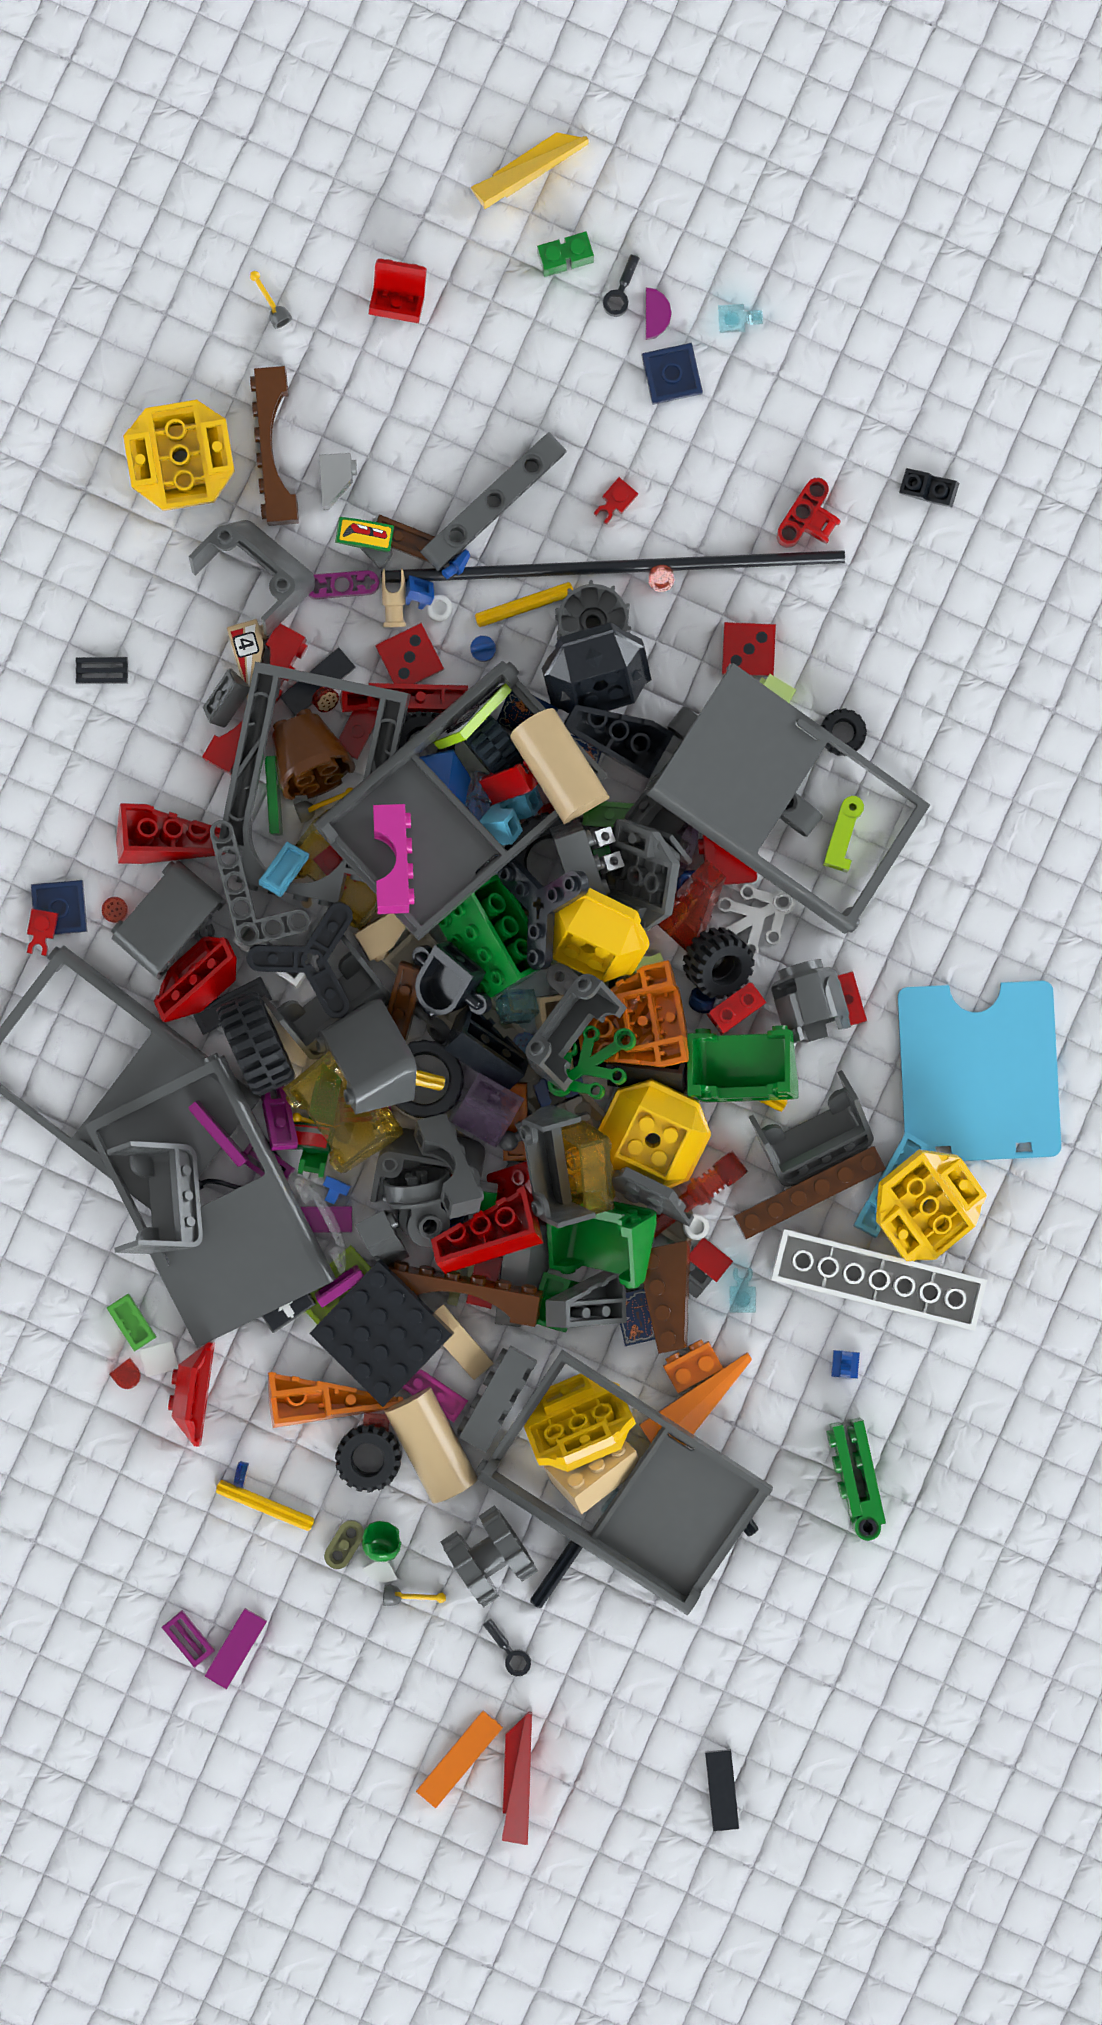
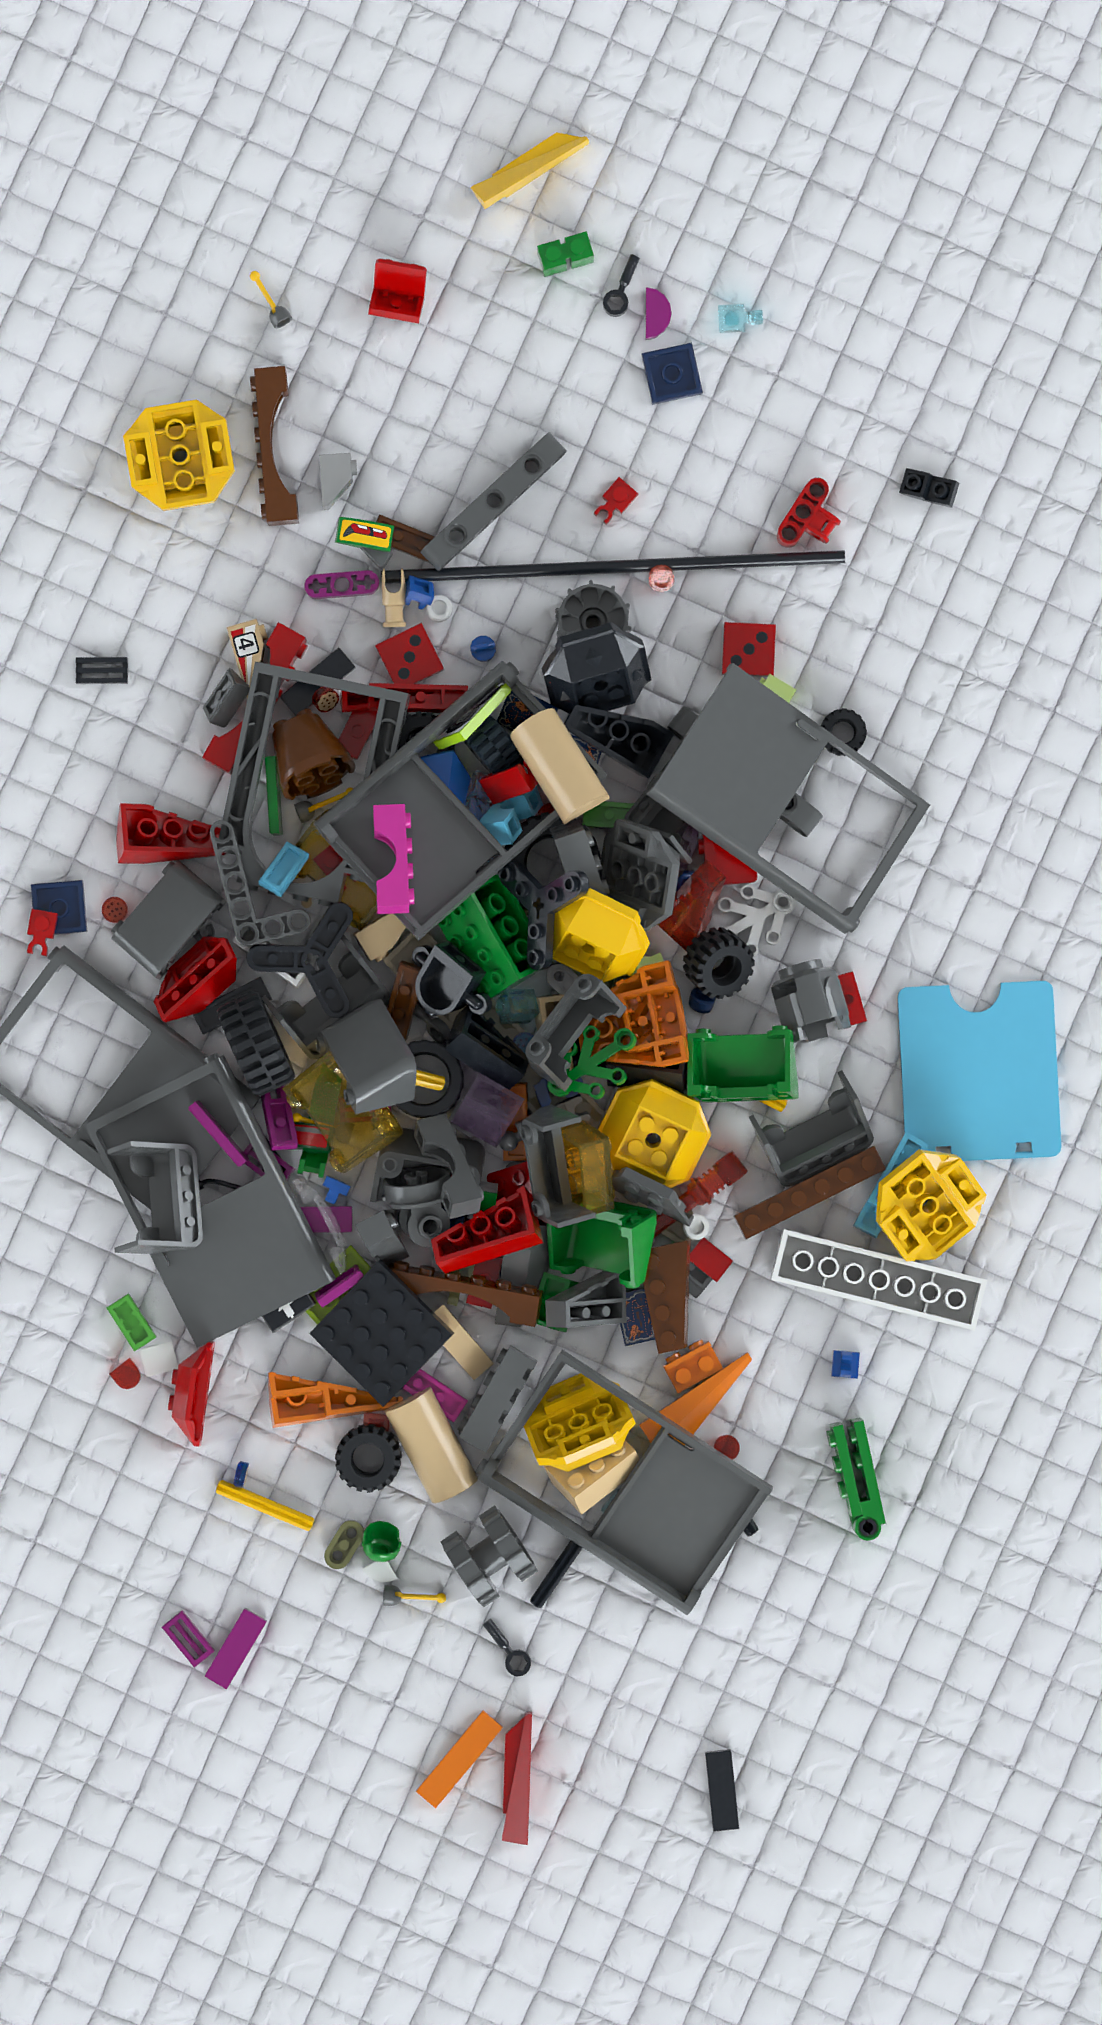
(291, 578): dark grey windscreen -> none
(457, 564): blue bar -> none
(522, 605): yellow axle -> none
(608, 861): flat silver piece -> none
(727, 1445): none -> clear red tile
(736, 1008): red panel -> none
(742, 1297): clear light blue plate -> none
(848, 813): lime leg -> none

